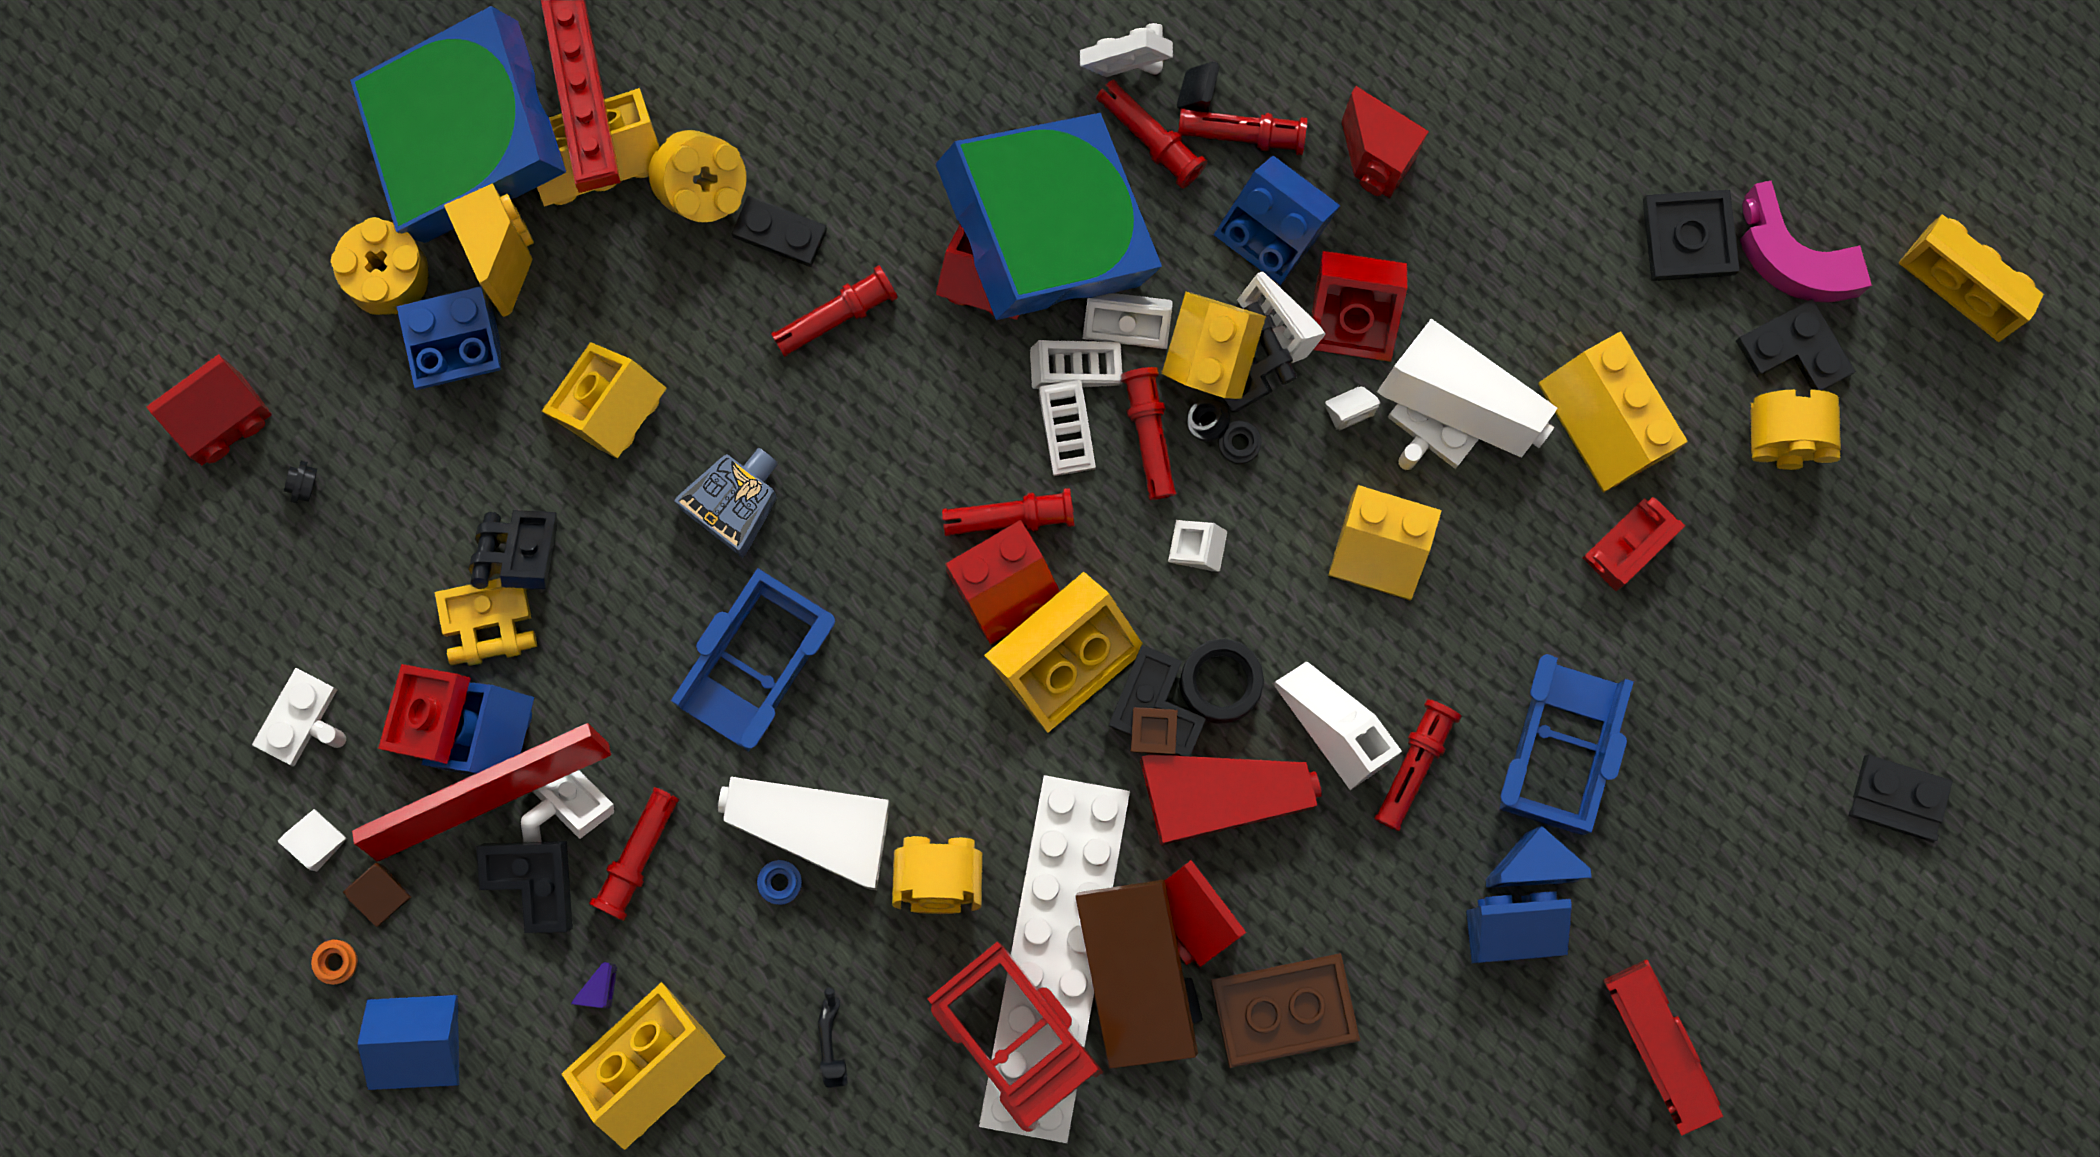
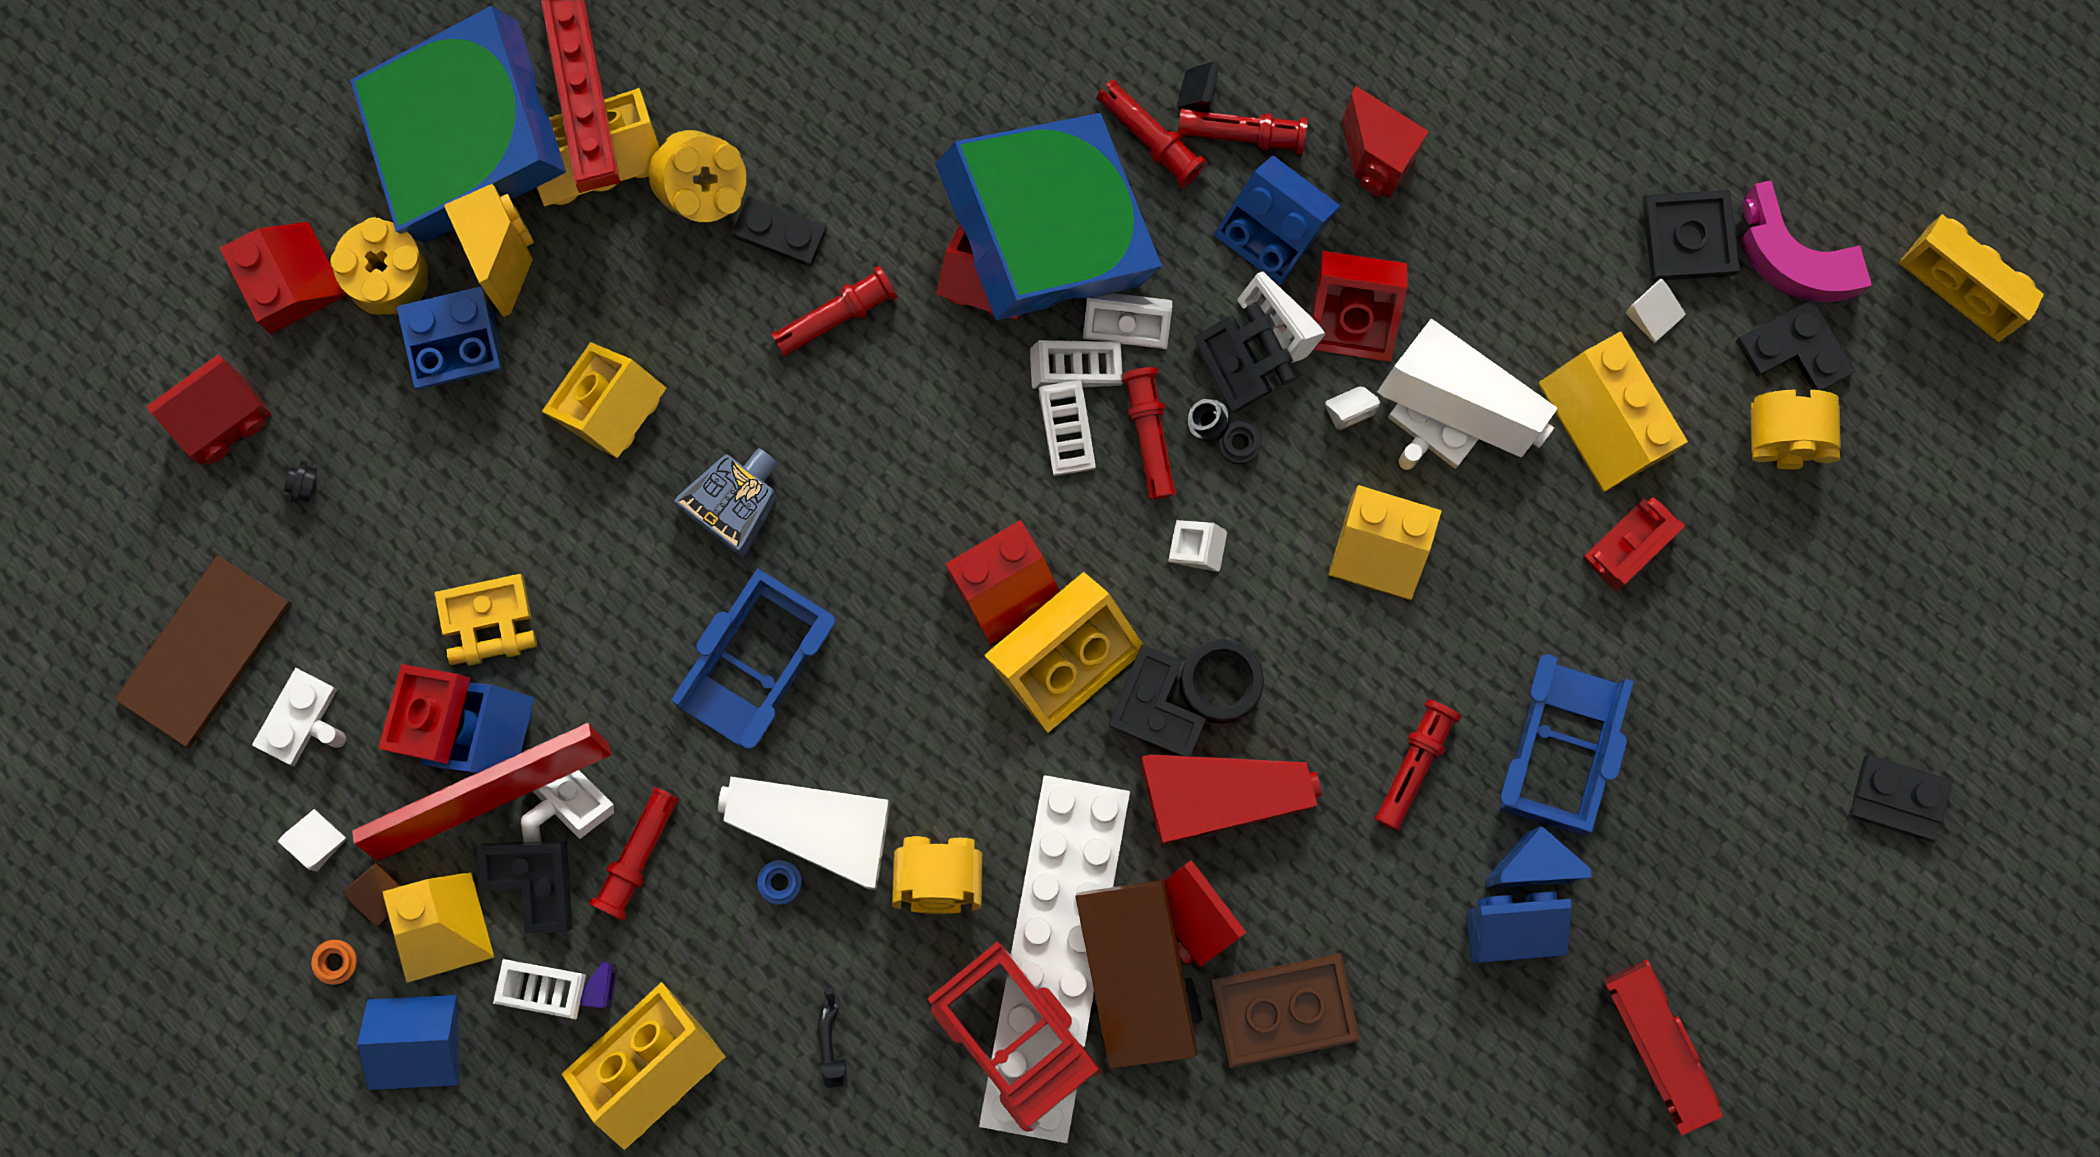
(203, 651): none -> reddish brown tile
(282, 274): none -> red slope
(437, 925): none -> yellow slope
(511, 982): none -> white slope
(527, 550): black plate -> none
(1032, 511): red pin -> none
(1141, 49): white plate -> none
(1154, 731): reddish brown plate -> none
(1213, 346): yellow slope -> none
(1338, 724): white slope -> none
(1656, 311): none -> white slope

